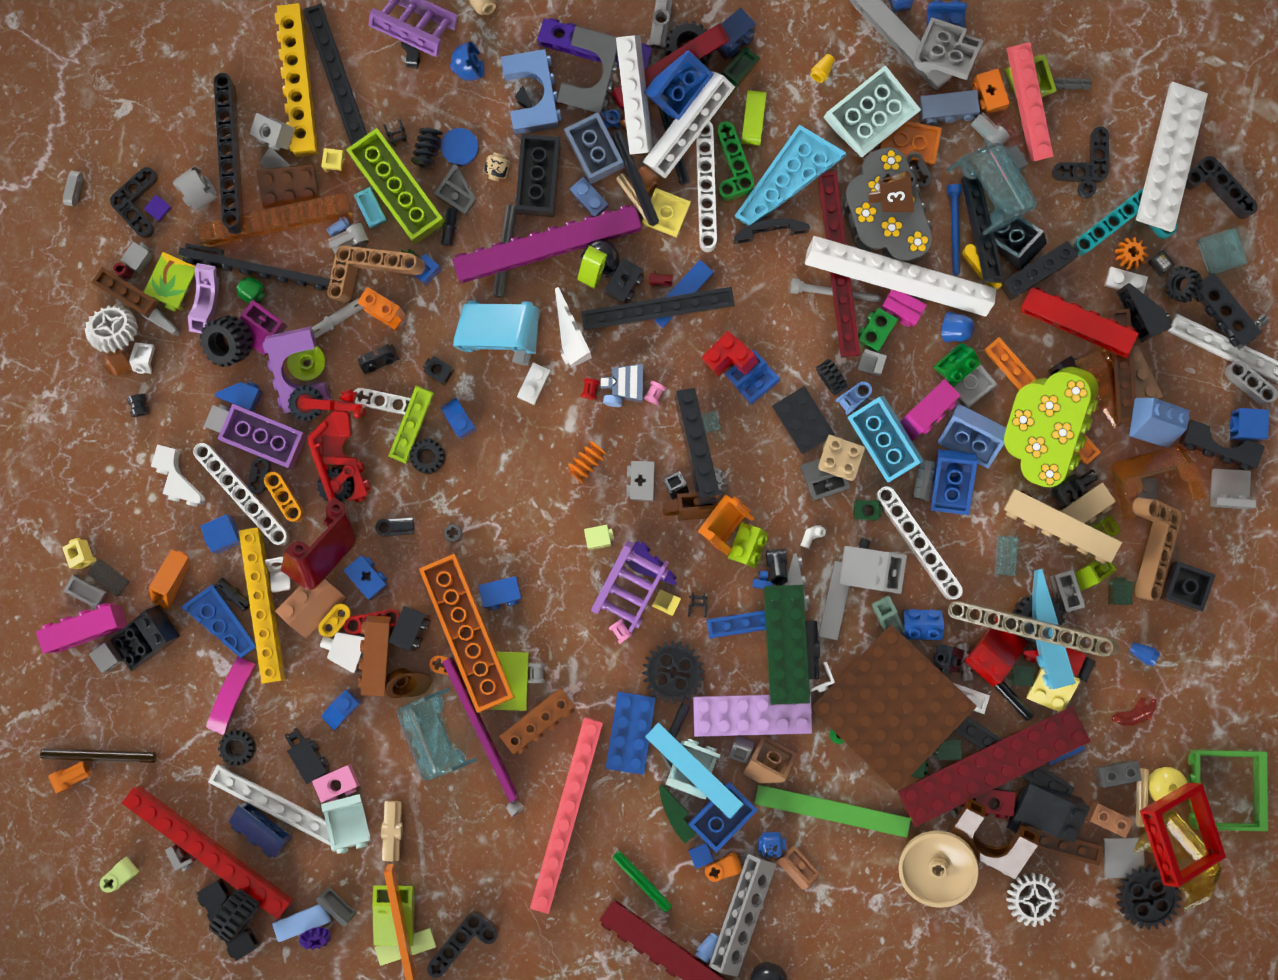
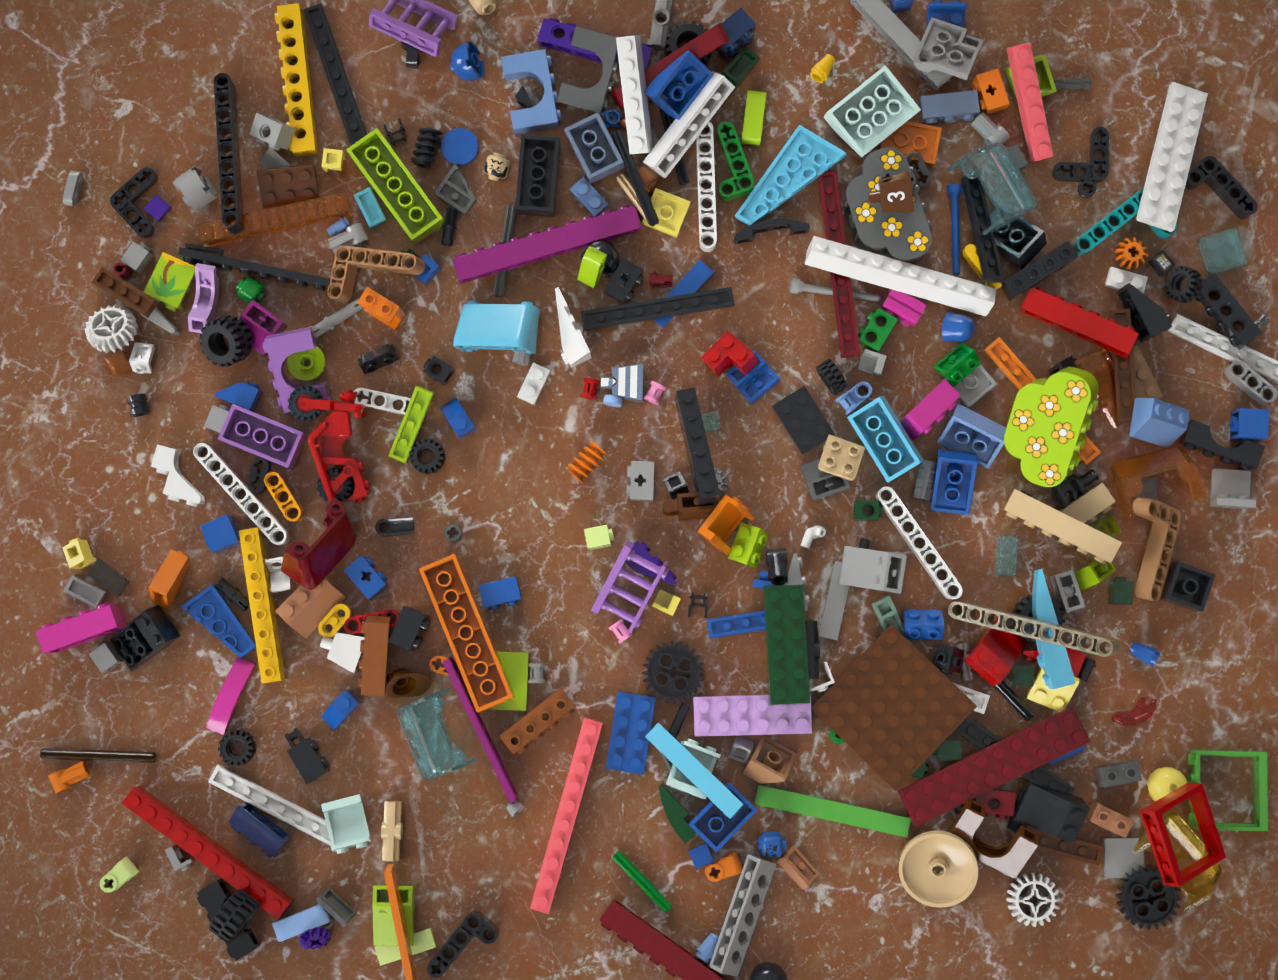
(325, 788): bright pink brick -> none
(1142, 795): tan axle -> none

